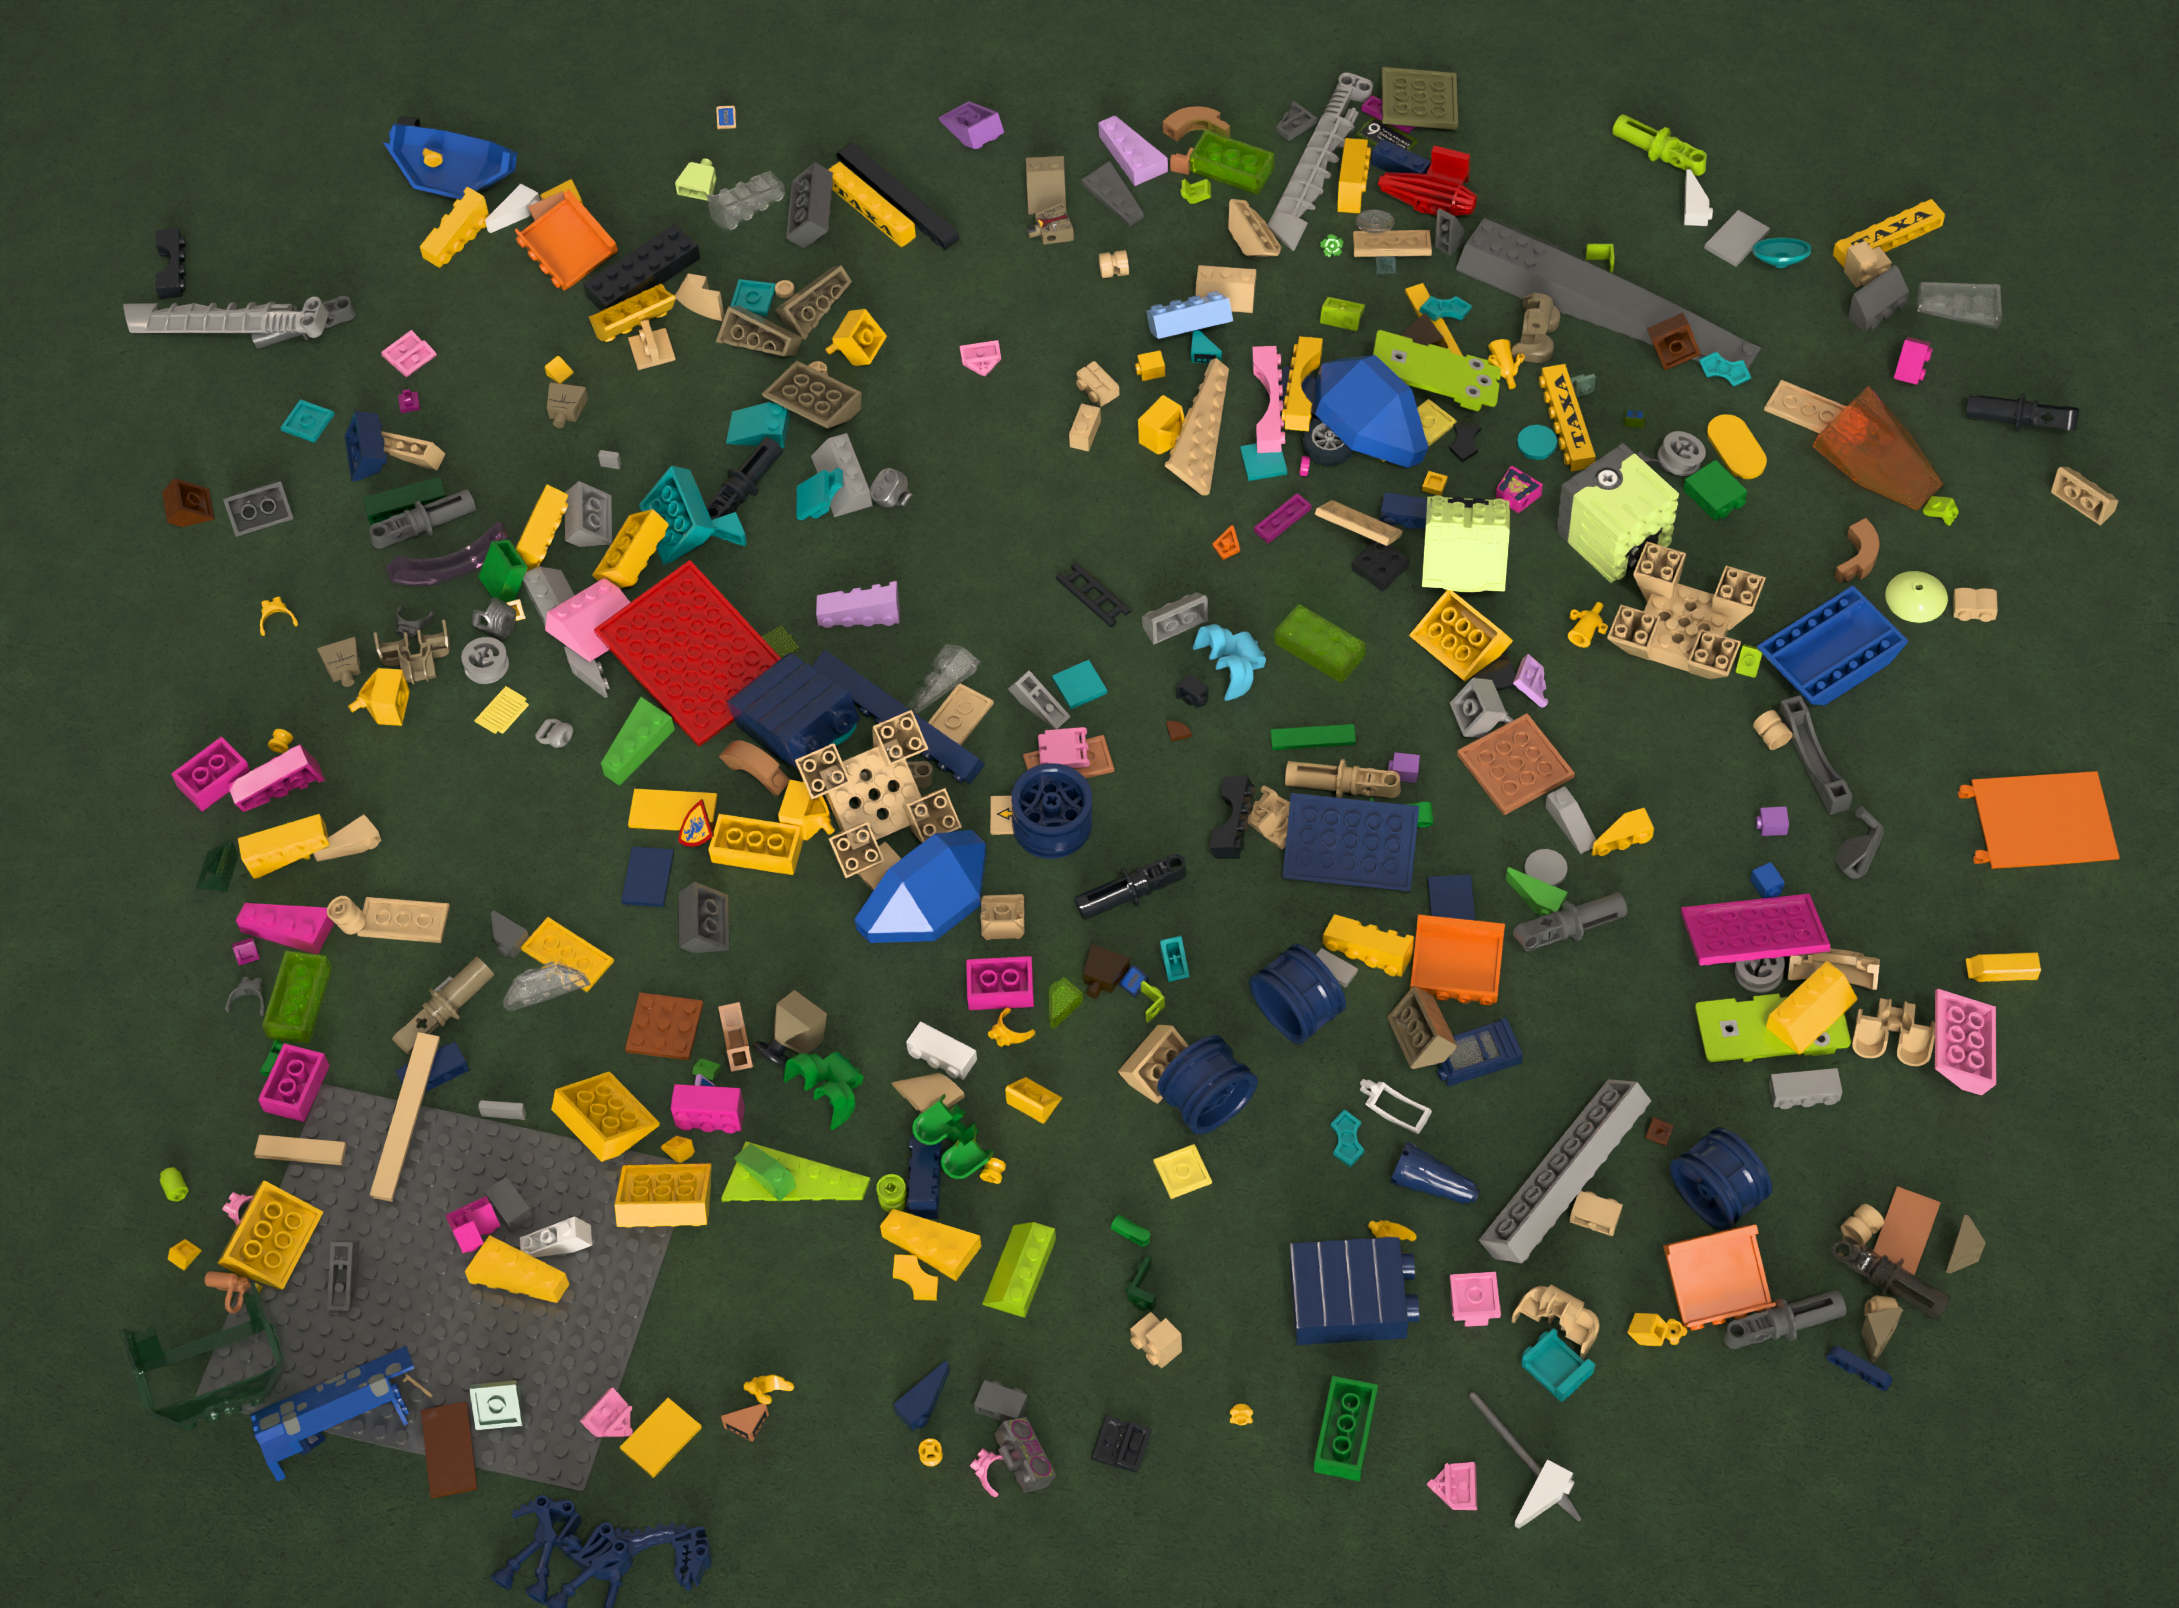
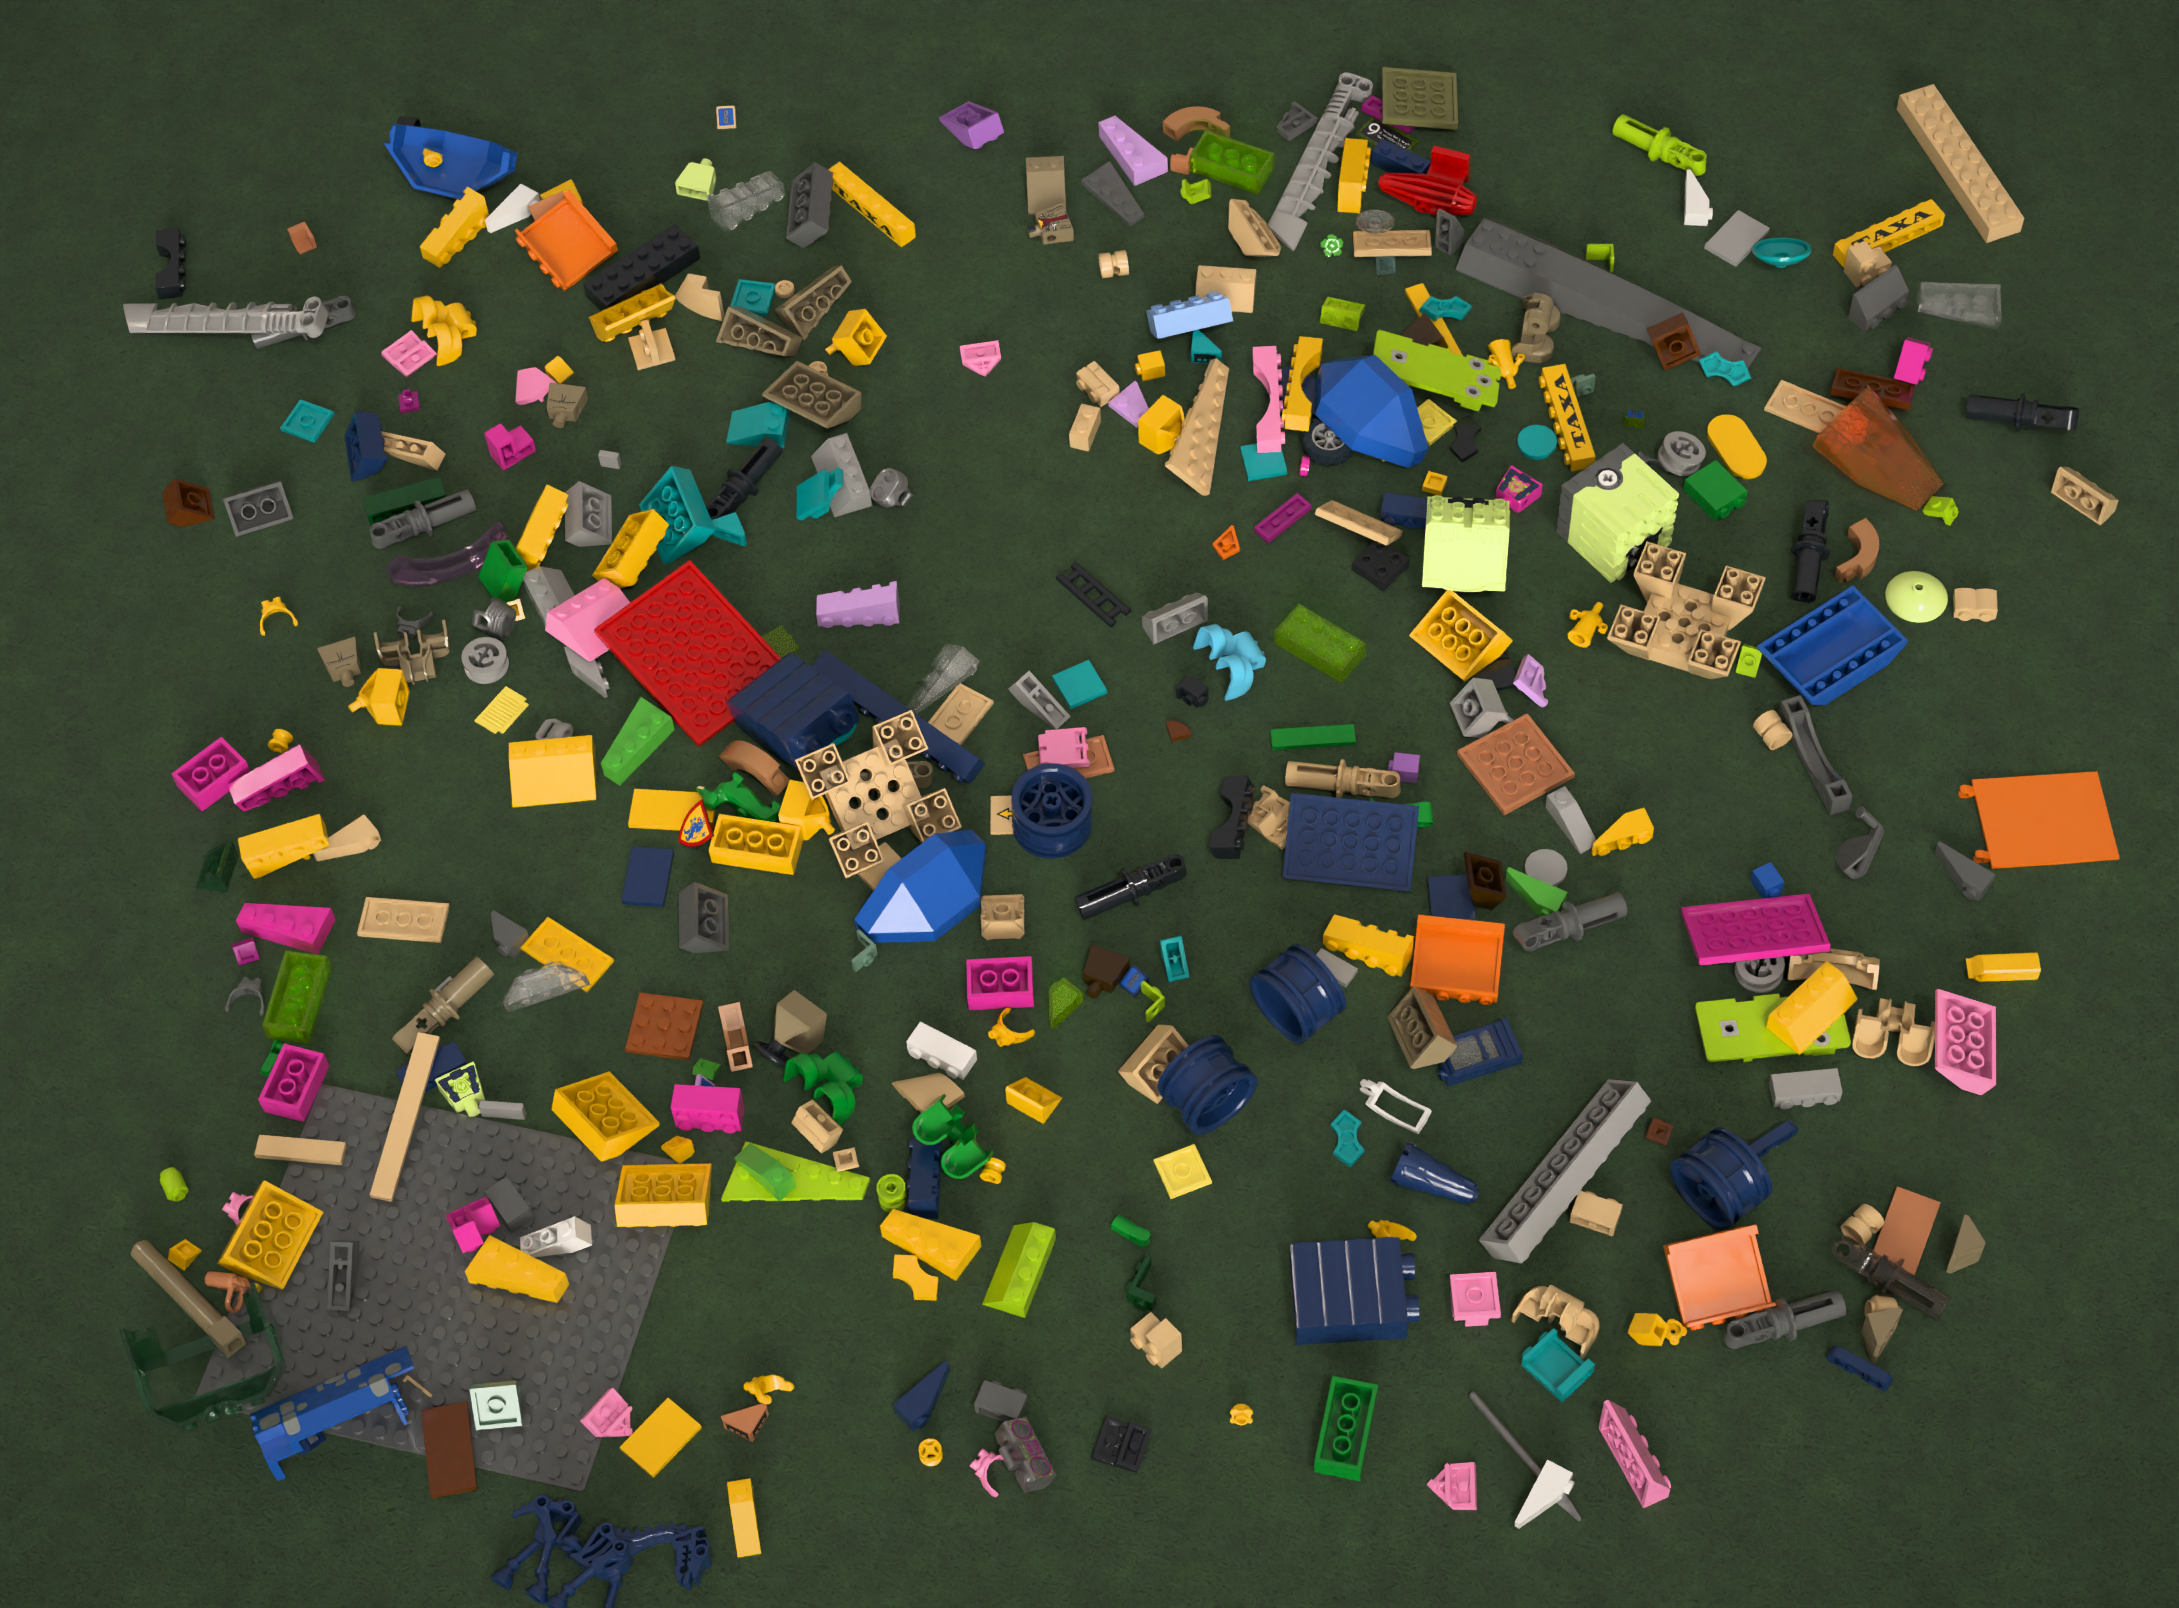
(218, 1328): none -> dark tan brick
(302, 238): none -> nougat panel
(346, 915): tan wheel -> none
(447, 322): none -> yellow piece
(462, 1089): none -> torso
(510, 446): none -> dark pink brick
(531, 385): none -> bright pink slope
(552, 771): none -> yellow slope
(741, 798): none -> green animal
(744, 1517): none -> yellow slope
(817, 1126): none -> tan brick
(845, 1159): none -> tan slope
(867, 956): none -> sand green bracket
(898, 195): black beam -> none
(1130, 403): none -> lavender wing
(1485, 880): none -> dark brown slope
(1632, 1454): none -> bright pink slope
(1772, 821): medium lavender brick -> none
(1774, 1138): none -> dark blue beam
(1810, 551): none -> black piece
(1890, 391): none -> reddish brown tile
(1960, 163): none -> tan brick
(1966, 874): none -> dark grey slope

